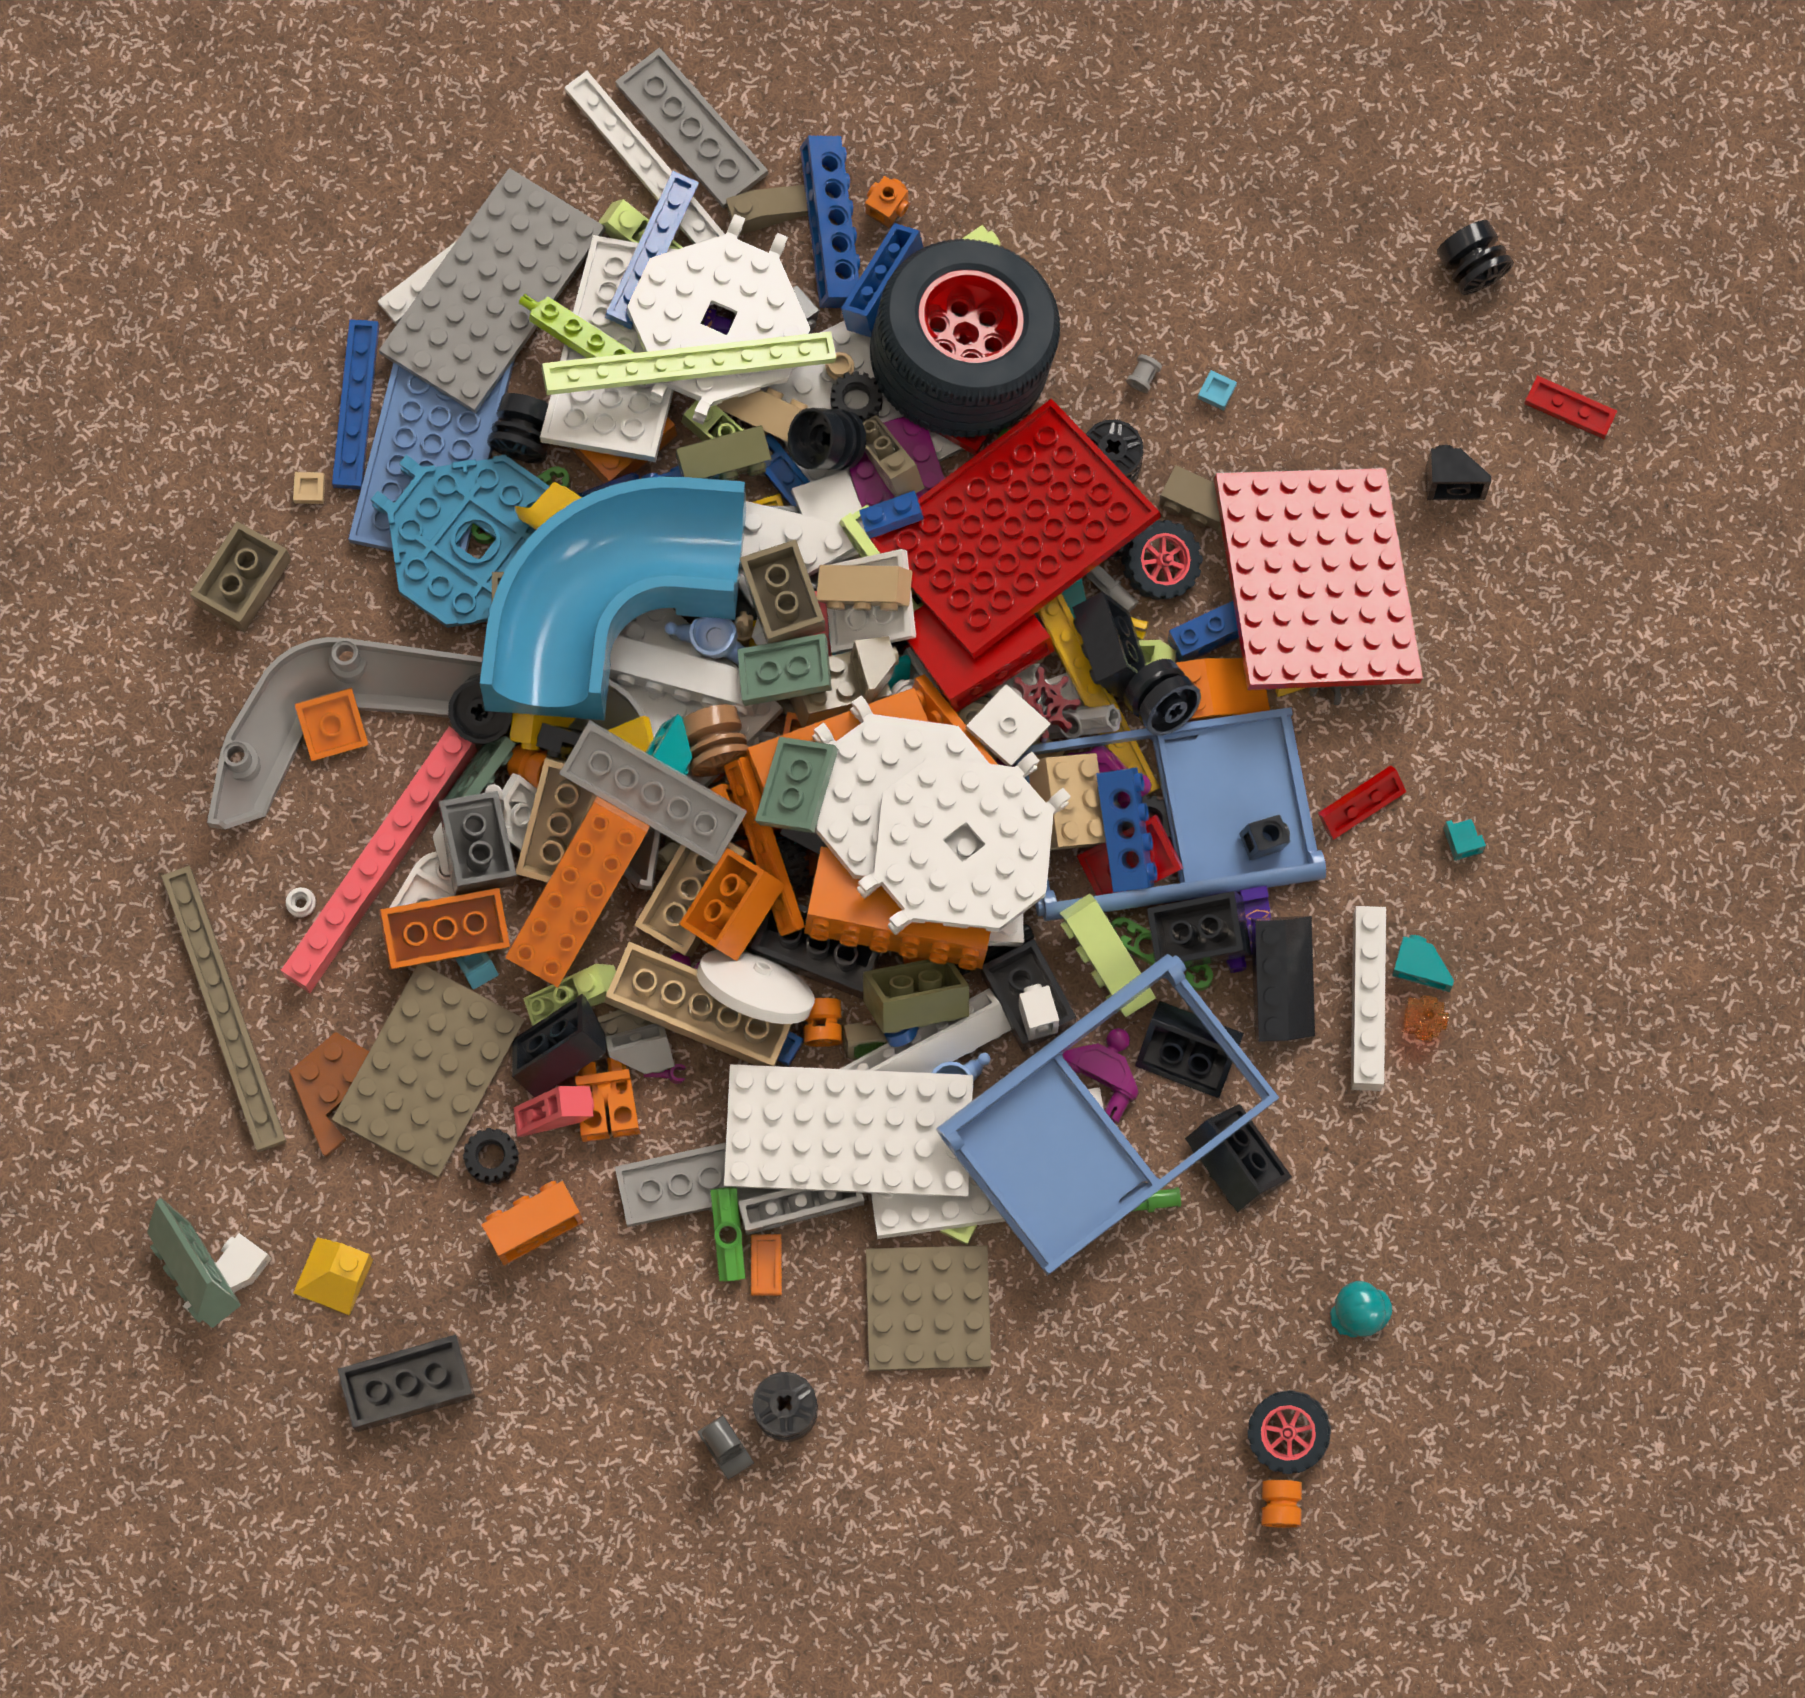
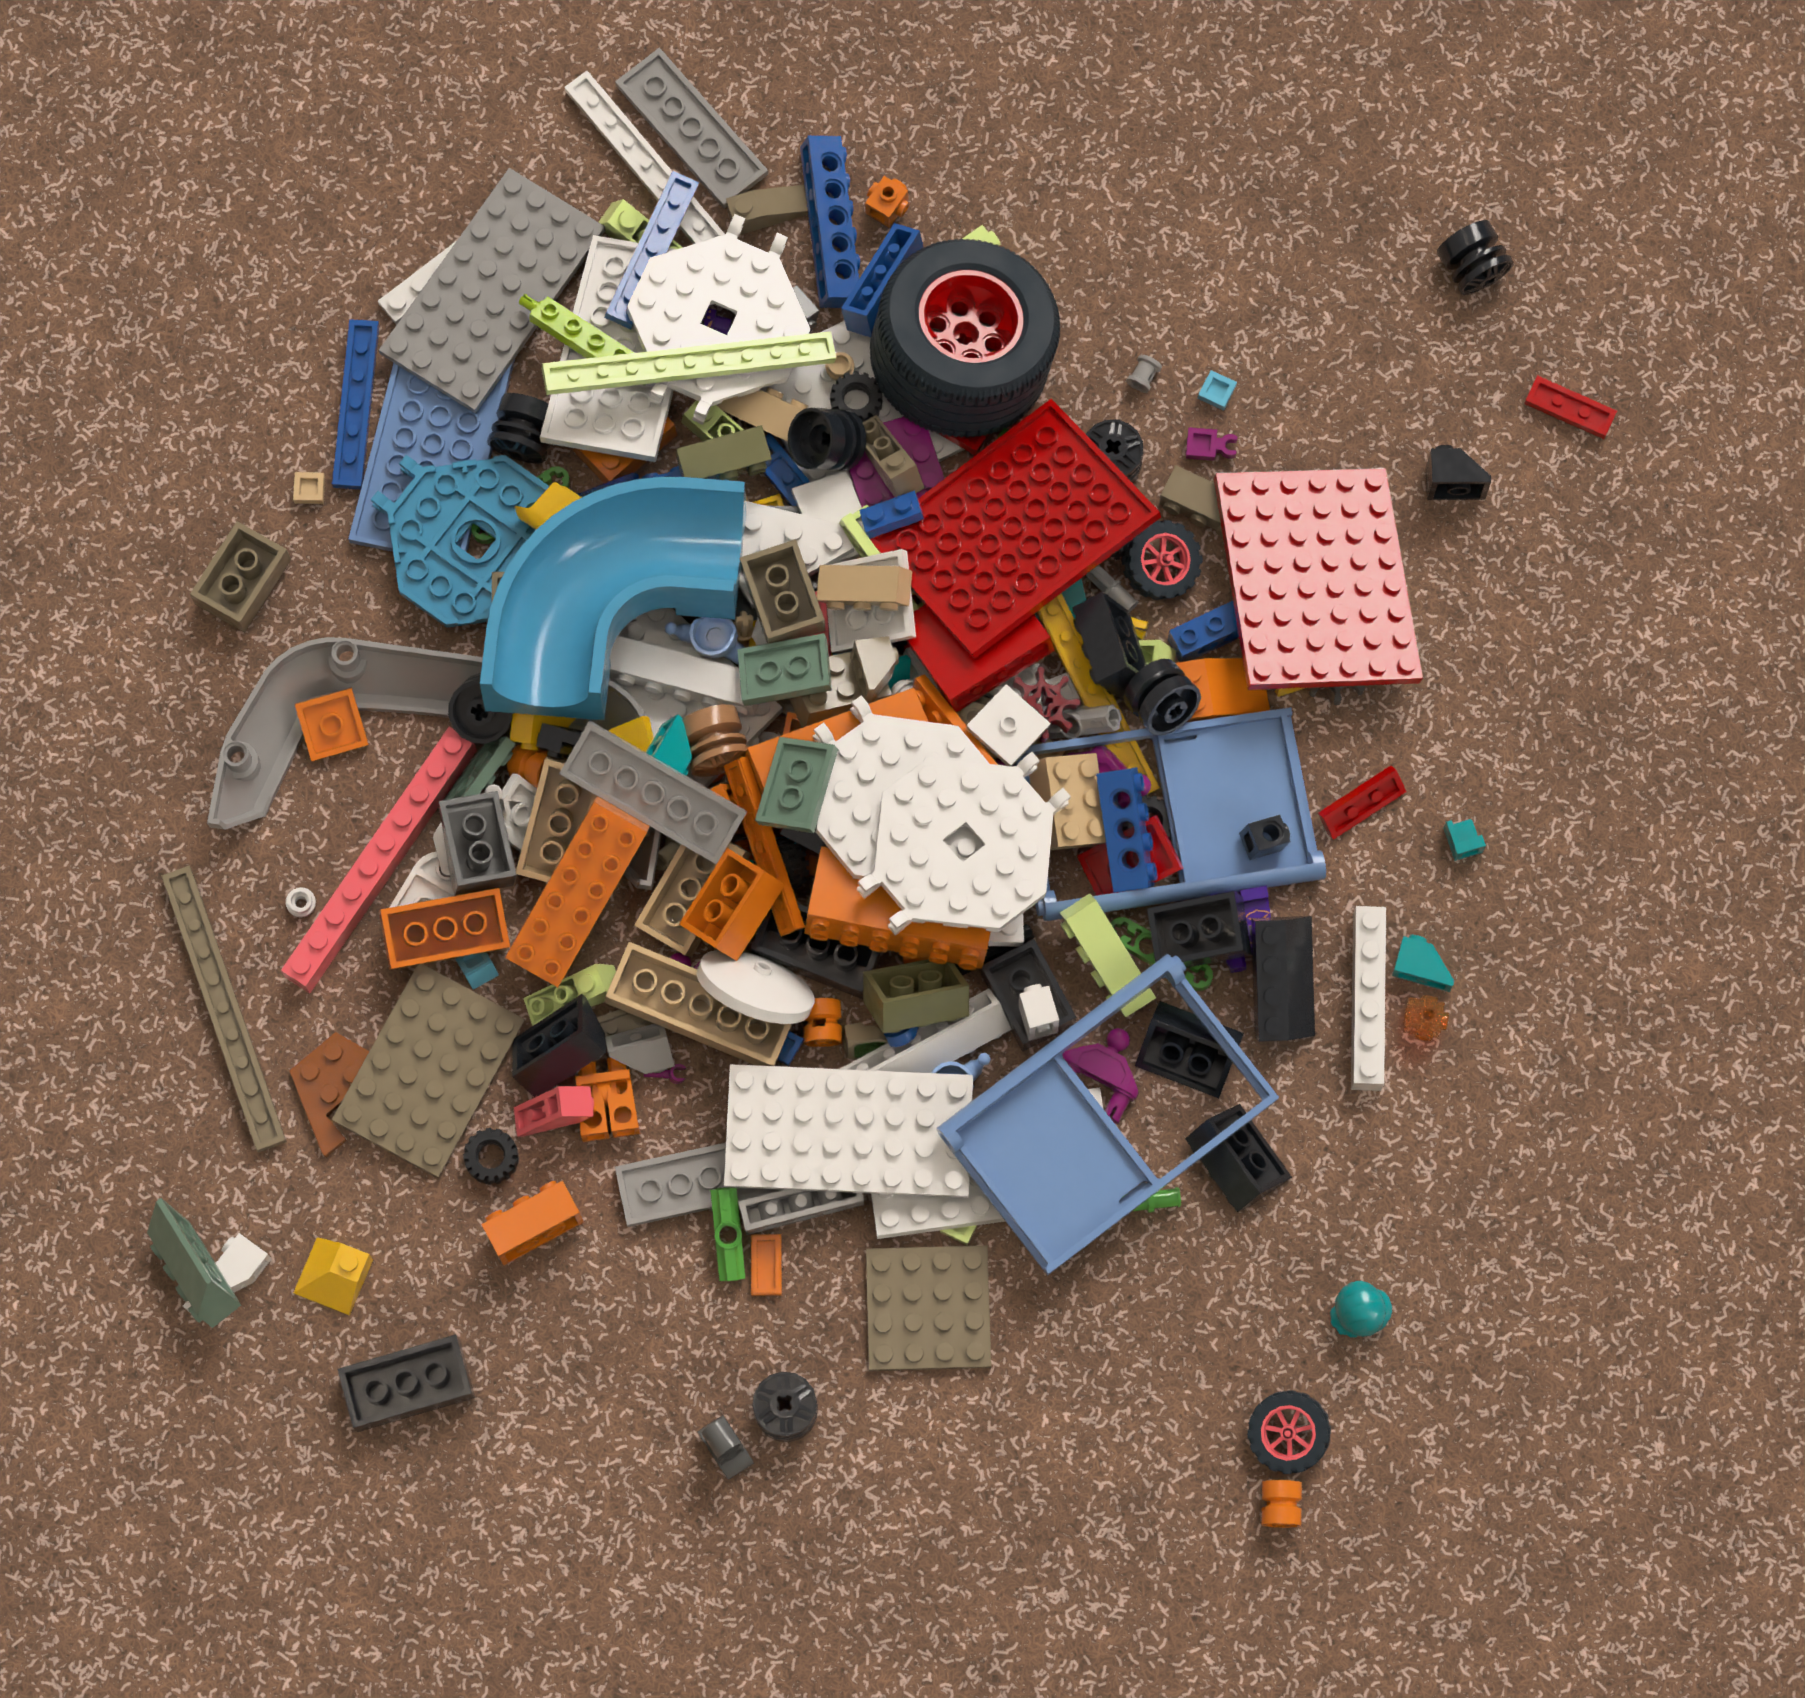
(1204, 444): none -> magenta plate

